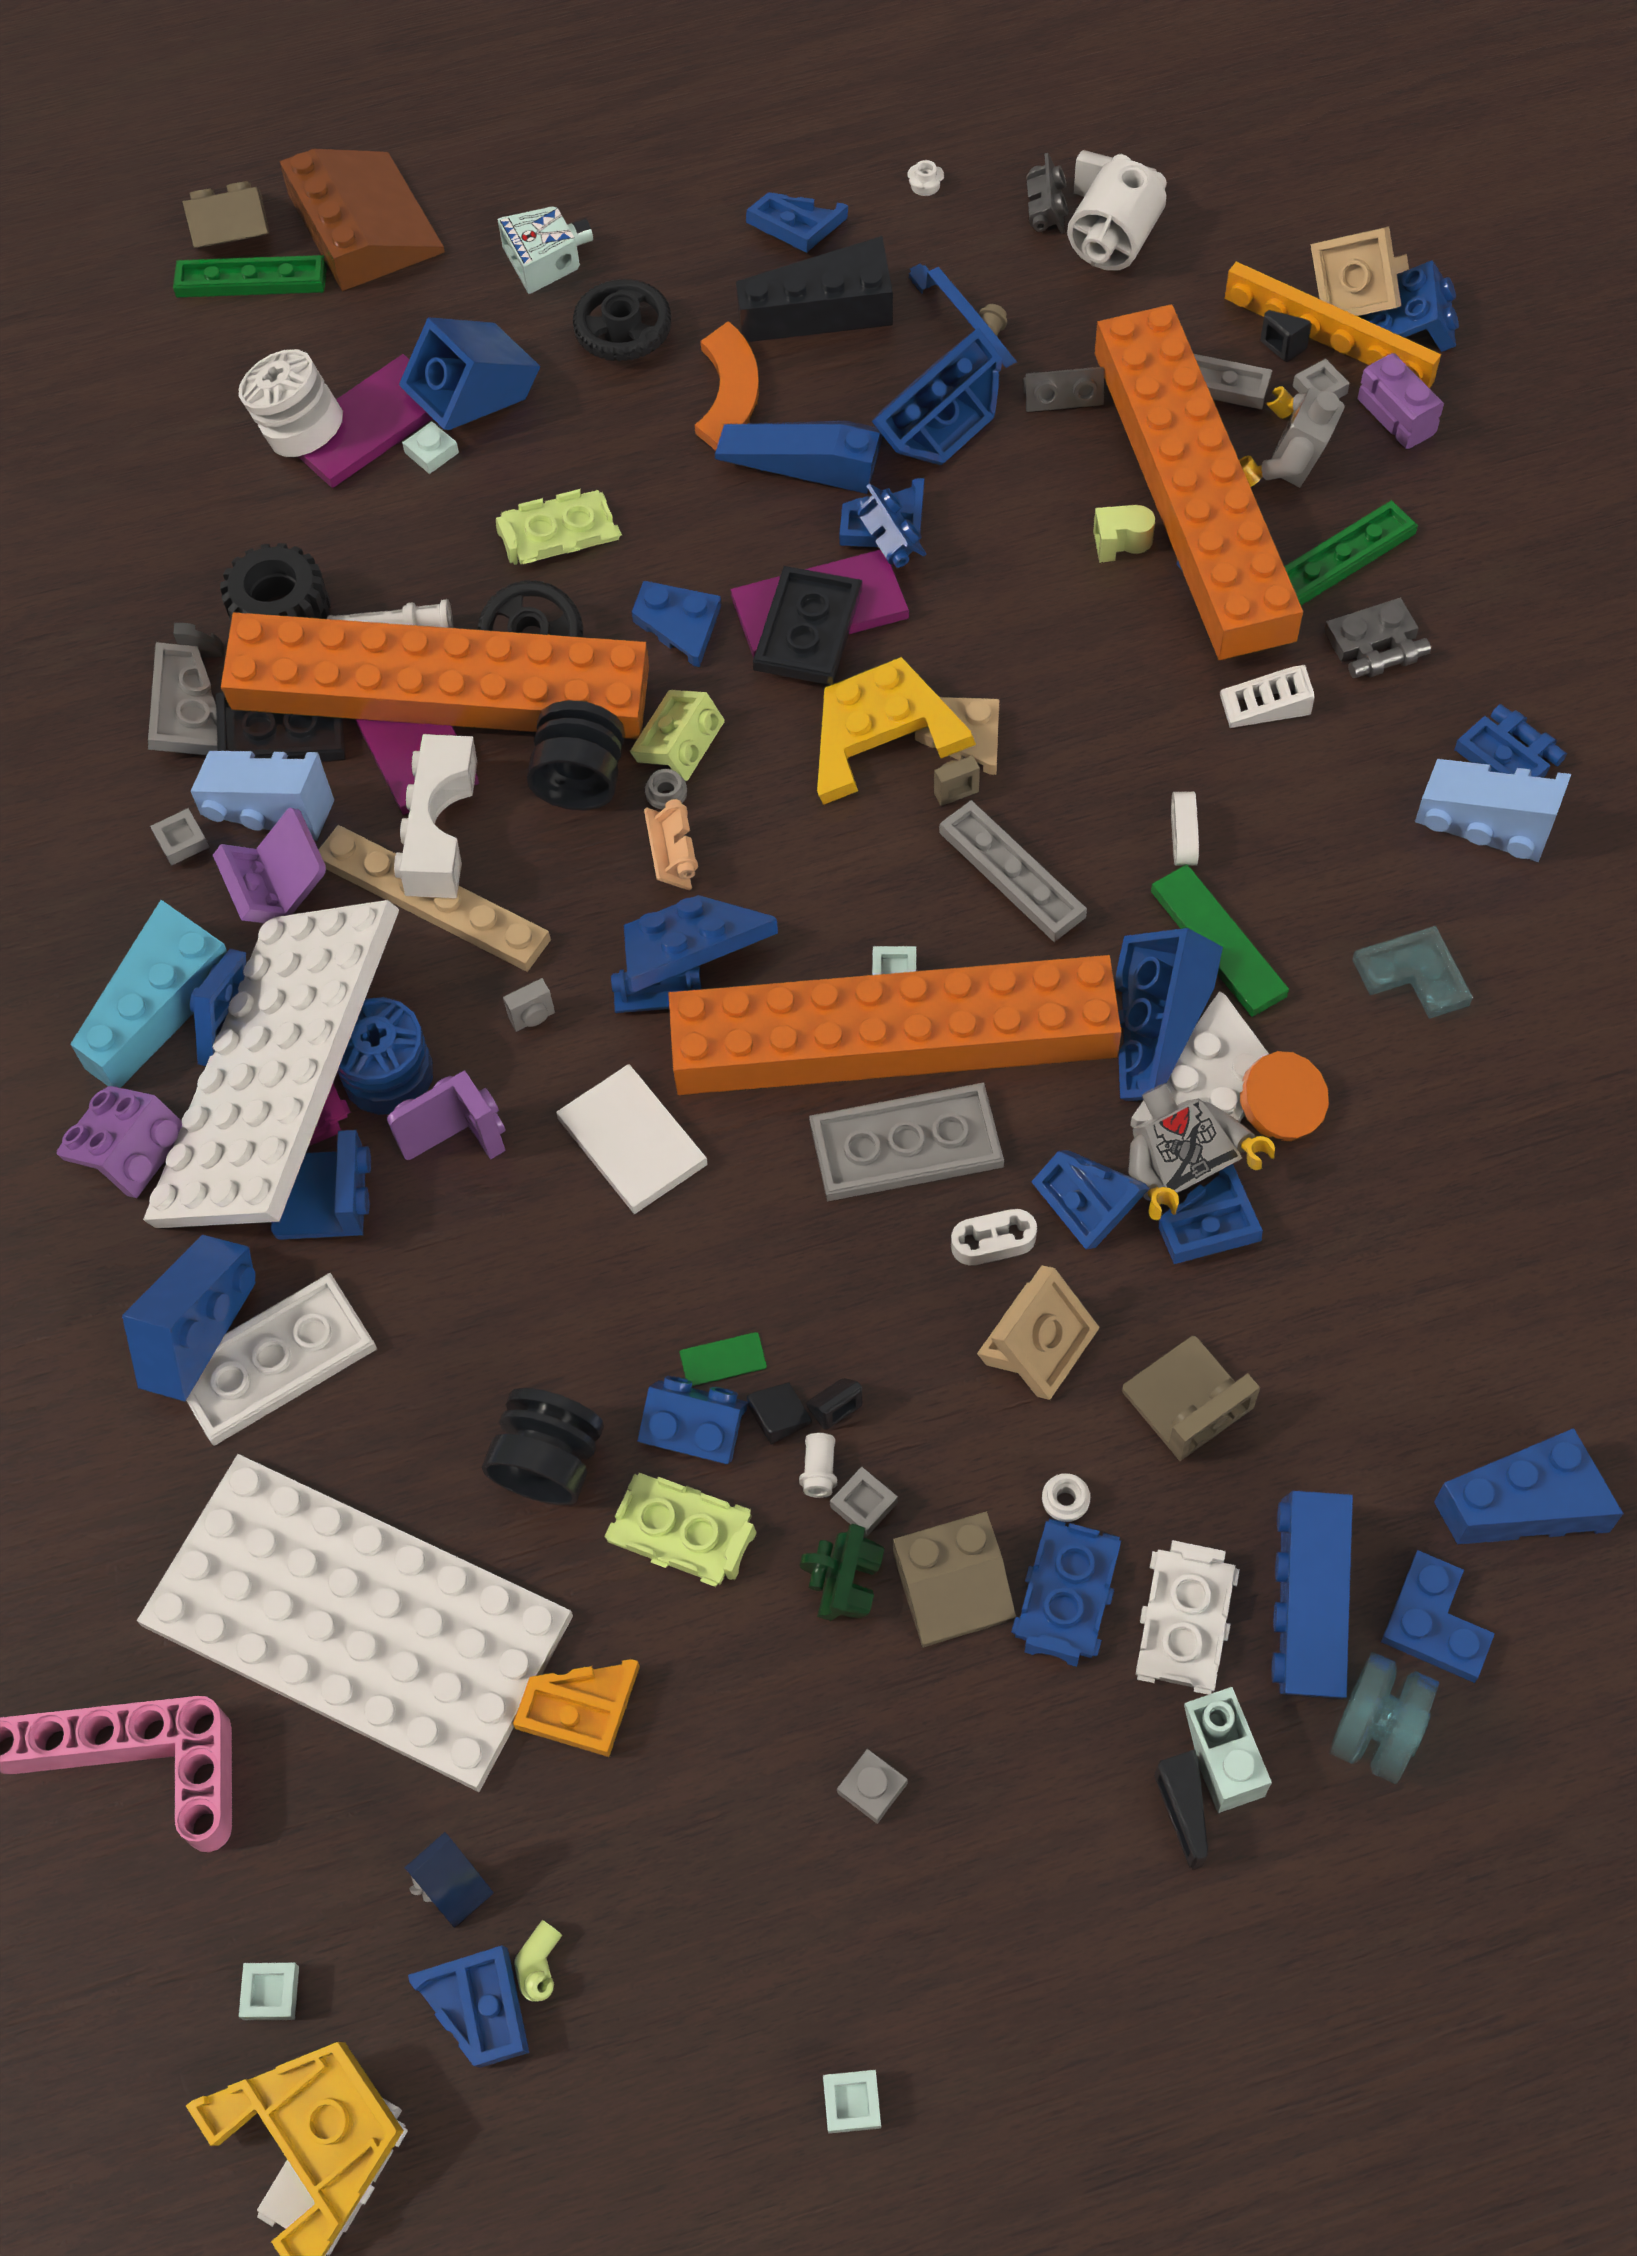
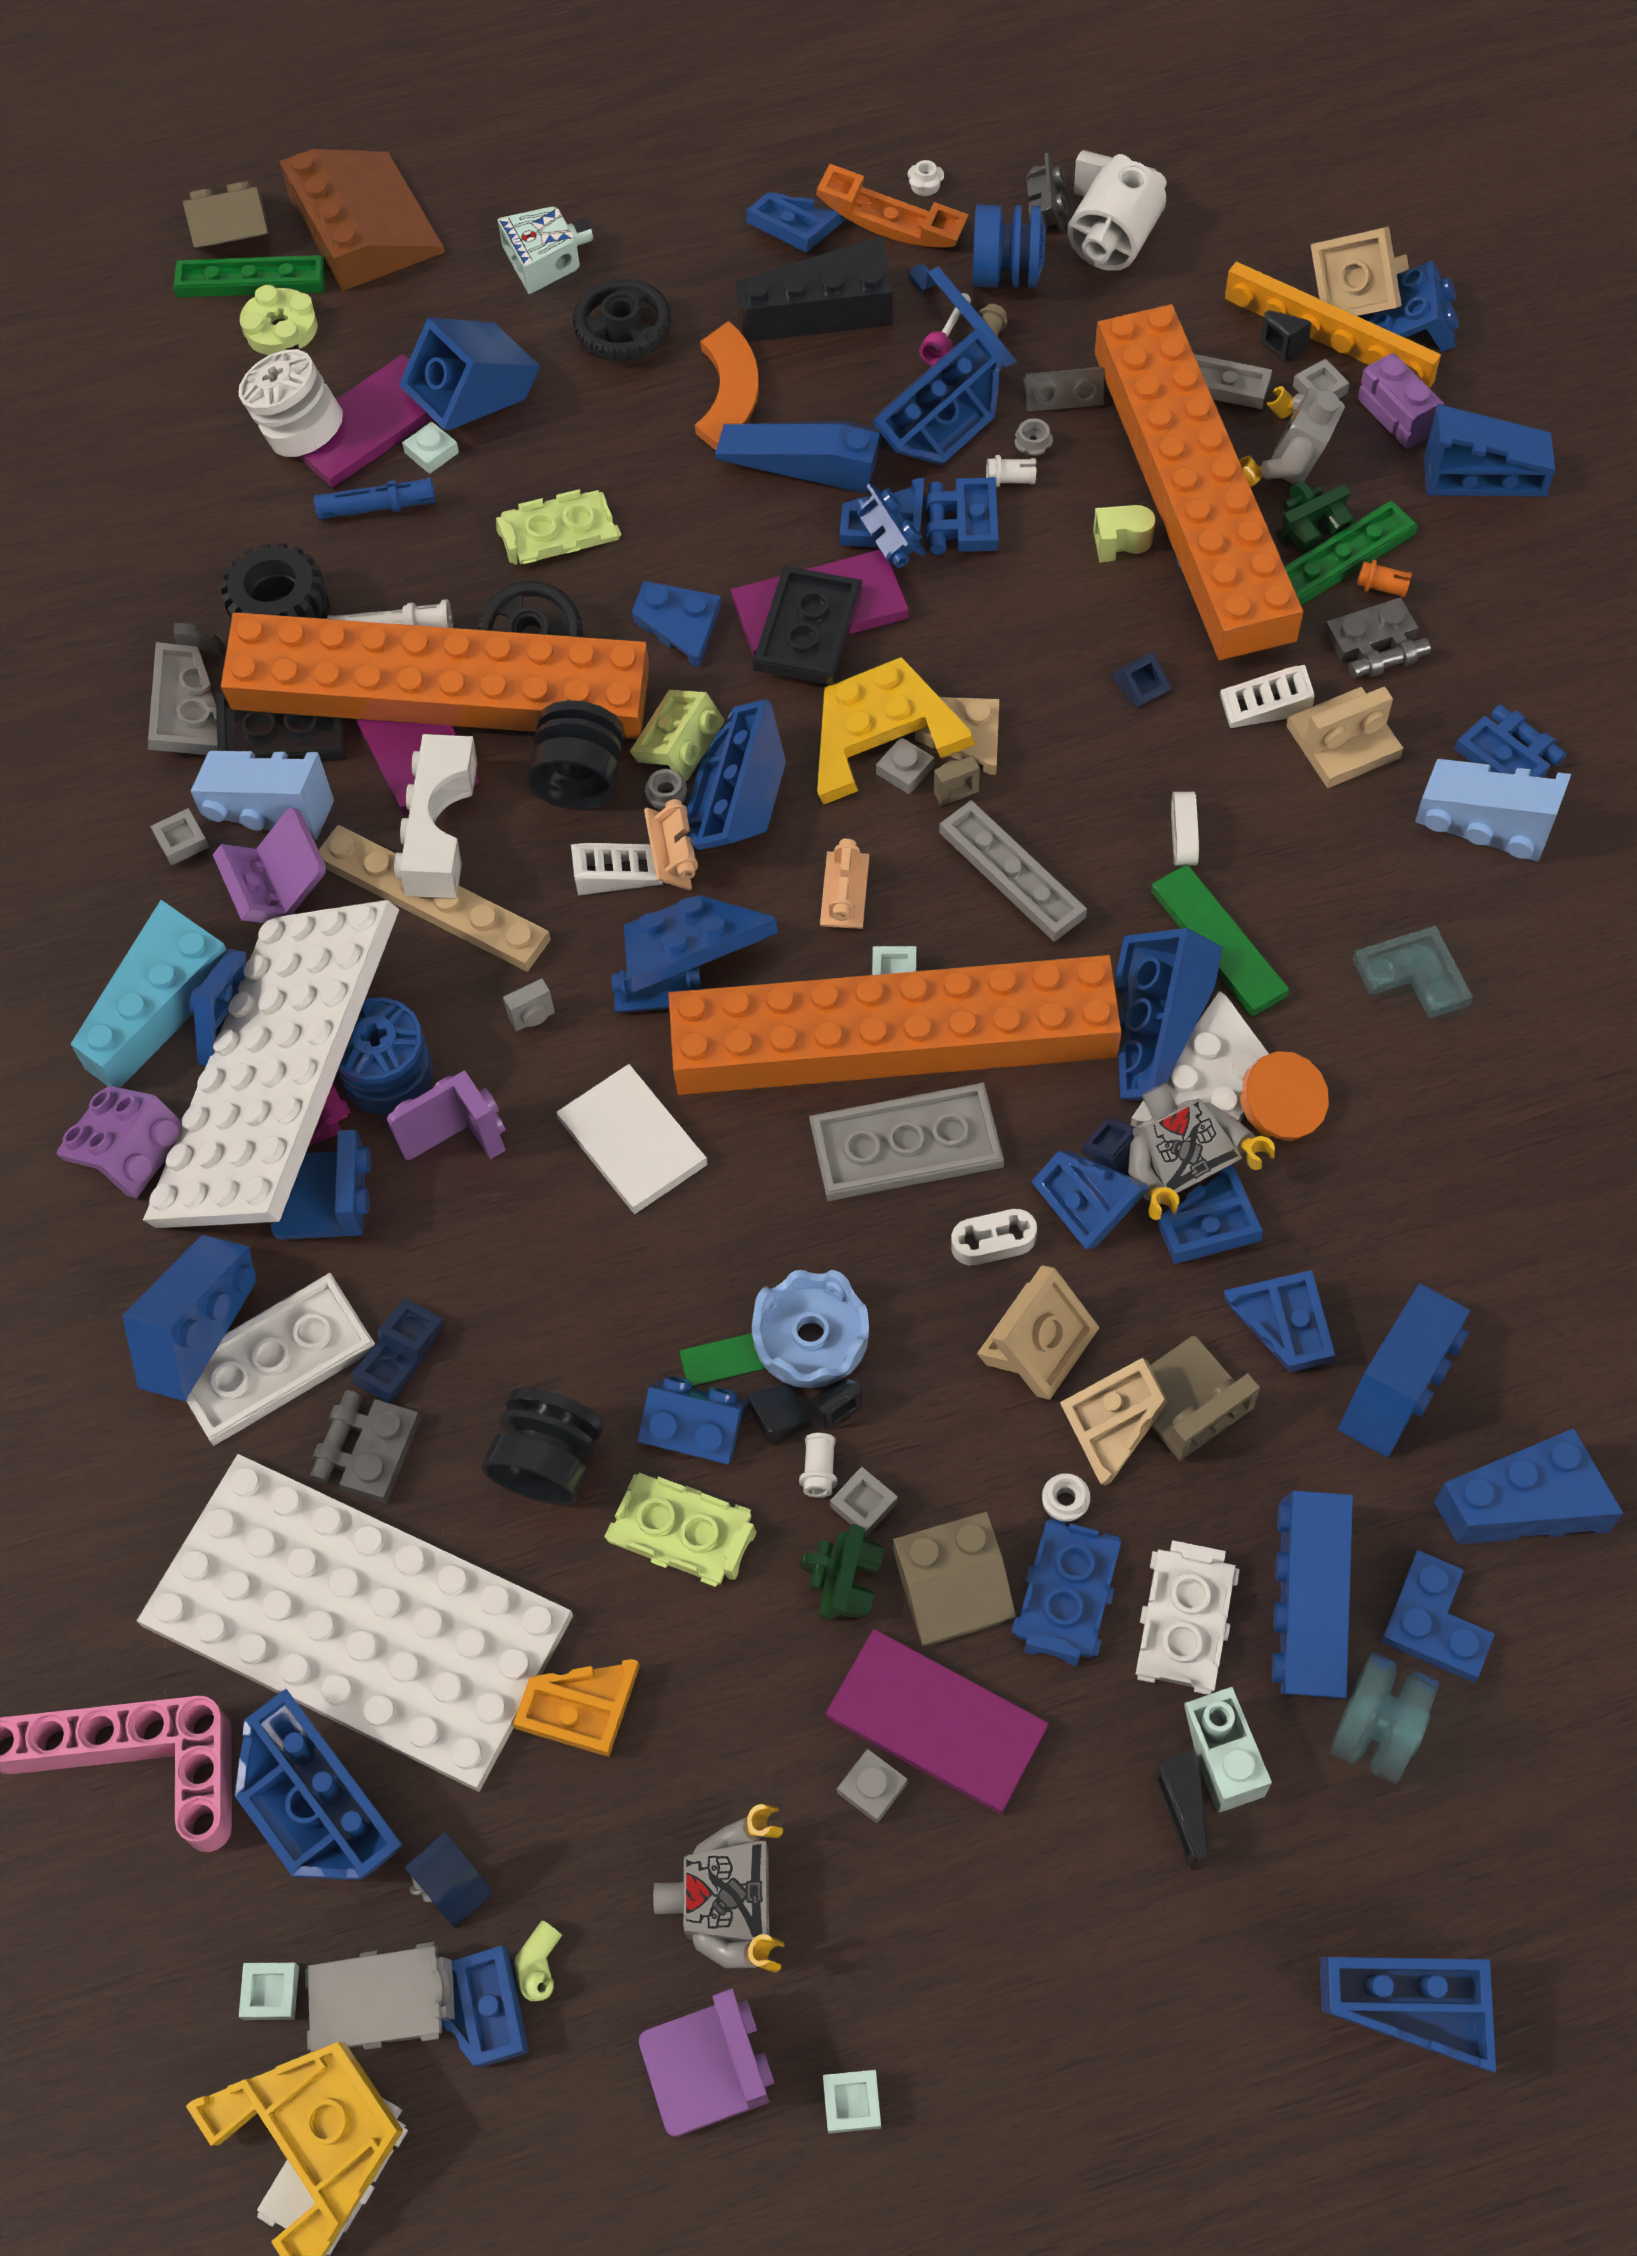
(274, 304): none -> yellowish green plate
(307, 1798): none -> blue wedge
(378, 1452): none -> flat silver plate
(379, 1998): none -> light grey piece
(382, 497): none -> blue pin
(399, 1352): none -> dark blue slope
(609, 853): none -> white slope
(705, 2066): none -> medium lavender bracket
(727, 1894): none -> torso
(737, 779): none -> blue wedge
(806, 1299): none -> light blue plate
(845, 886): none -> light nougat hinge
(888, 216): none -> orange slope
(905, 765): none -> light grey plate
(937, 1721): none -> magenta tile
(939, 339): none -> dark pink hinge
(976, 515): none -> blue plate
(1007, 246): none -> blue wheel
(1011, 470): none -> white pin
(1033, 437): none -> light grey plate
(1111, 1145): none -> dark blue slope
(1115, 1416): none -> tan wing
(1142, 679): none -> dark blue slope
(1286, 1319): none -> blue wing
(1310, 508): none -> dark green hips
(1347, 735): none -> tan bracket
(1383, 579): none -> orange pin
(1404, 1368): none -> blue wedge
(1417, 2001): none -> blue wedge
(1486, 456): none -> blue wedge

